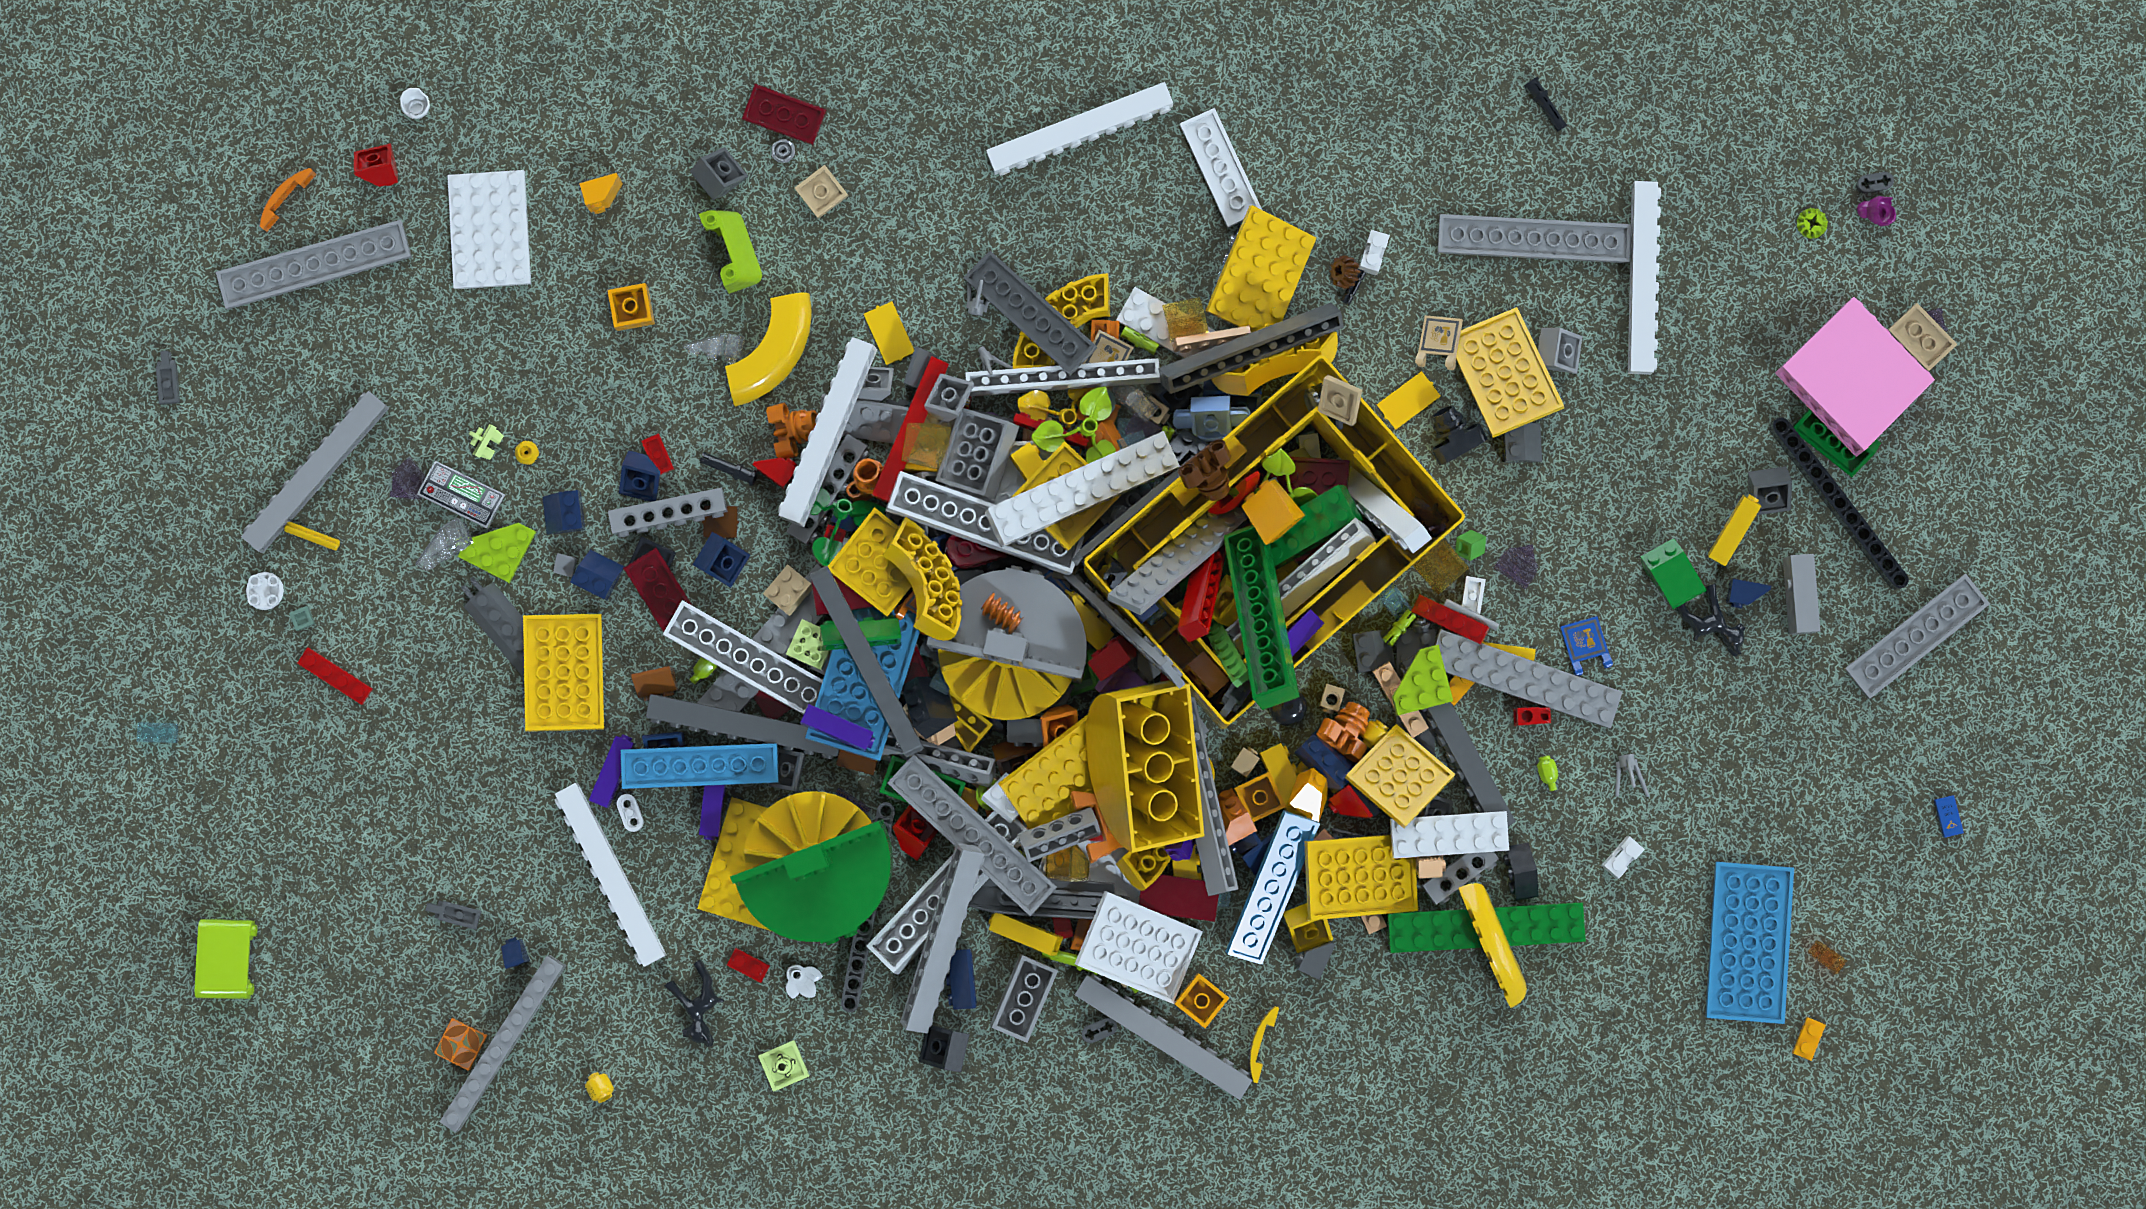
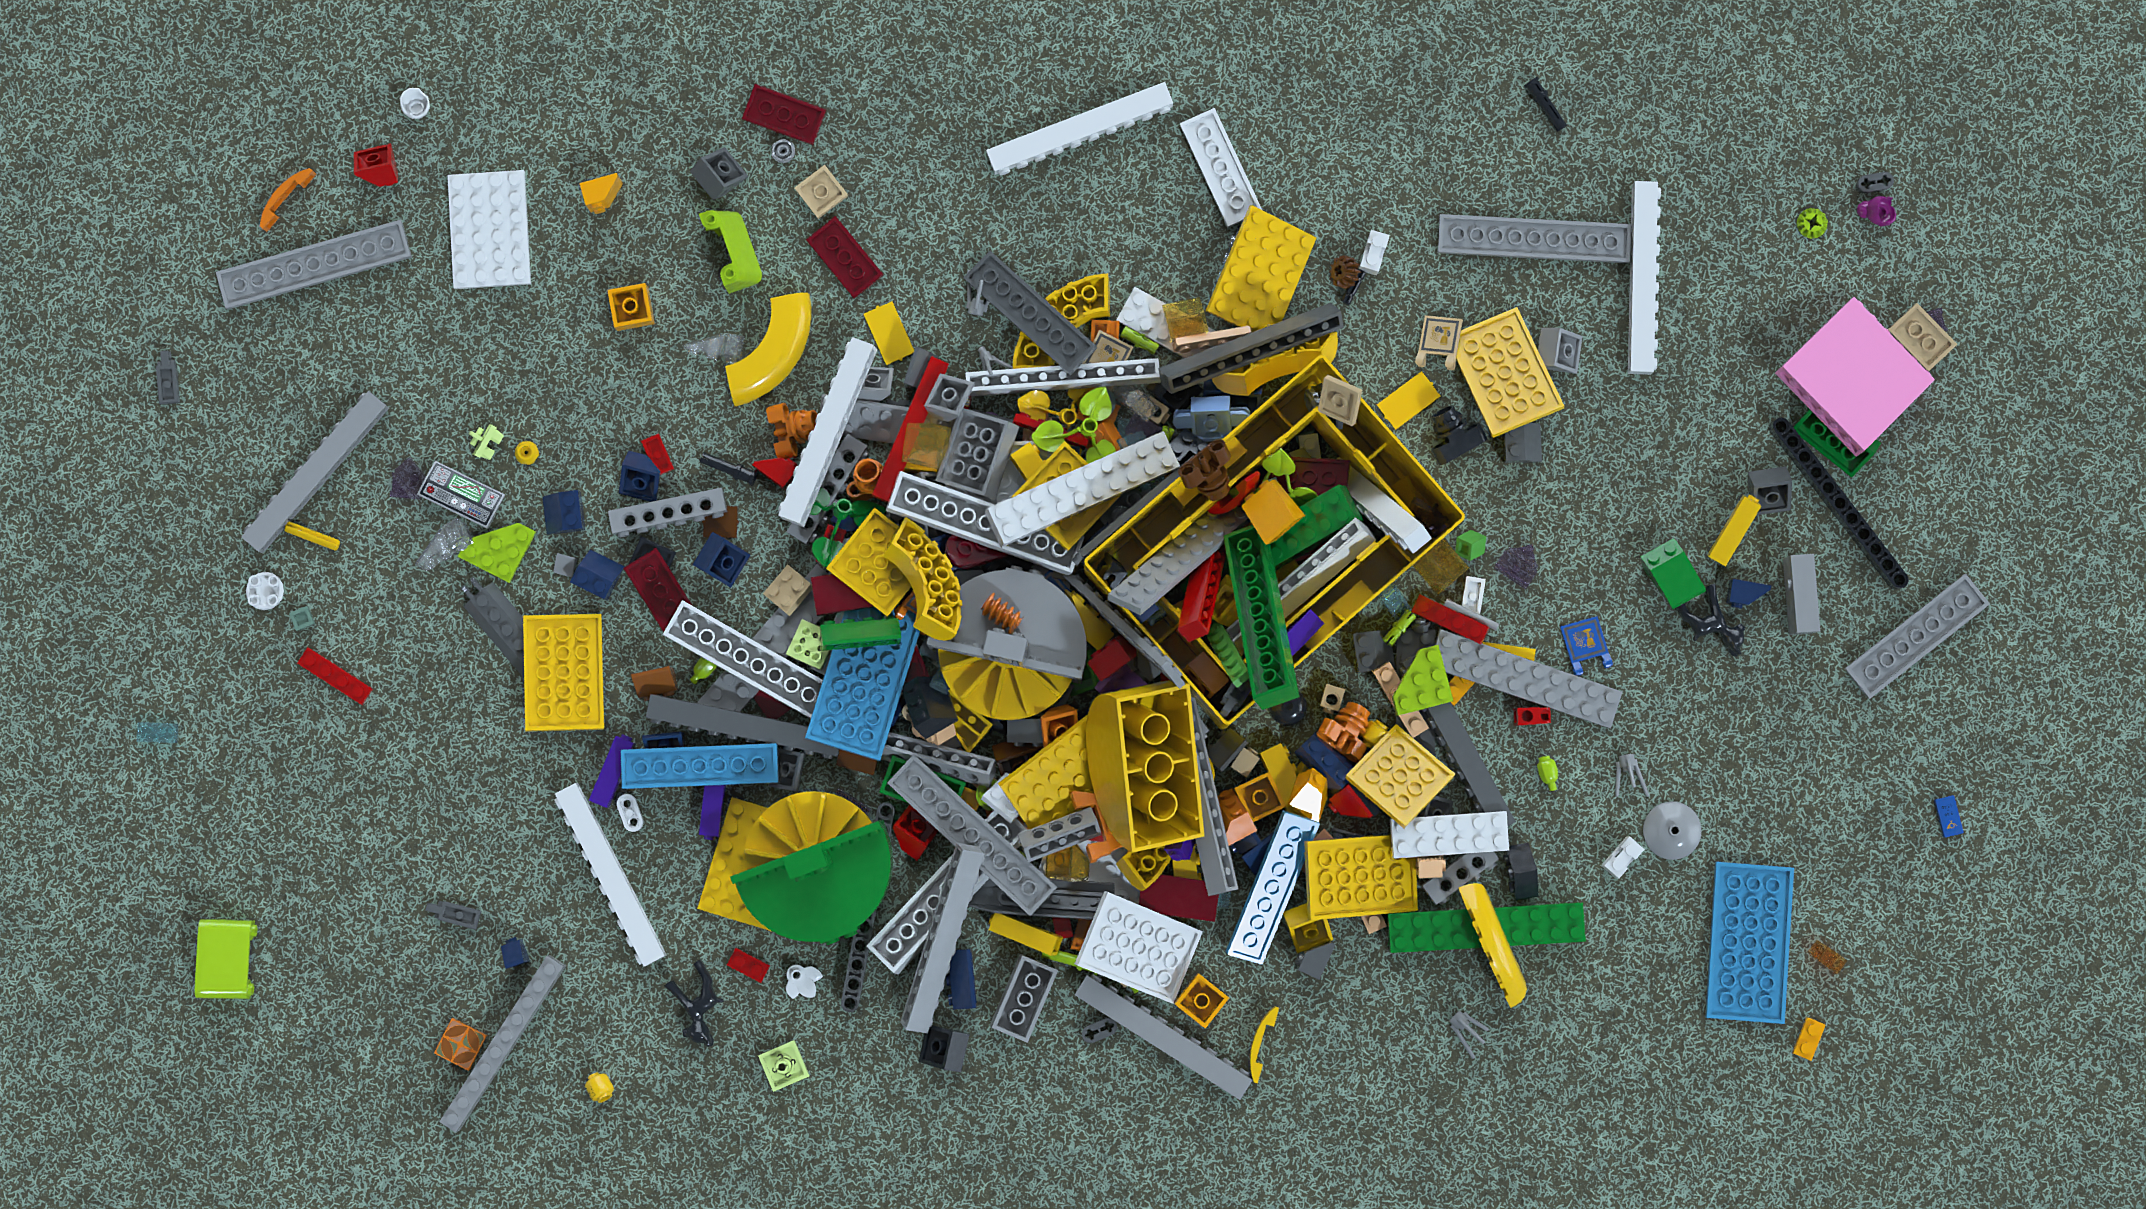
(837, 728): dark purple brick -> none
(844, 257): none -> dark red tile
(866, 661): dark grey beam -> none
(1225, 748): none -> dark grey slope
(1460, 1021): none -> light grey plant
(1660, 837): none -> light grey dish

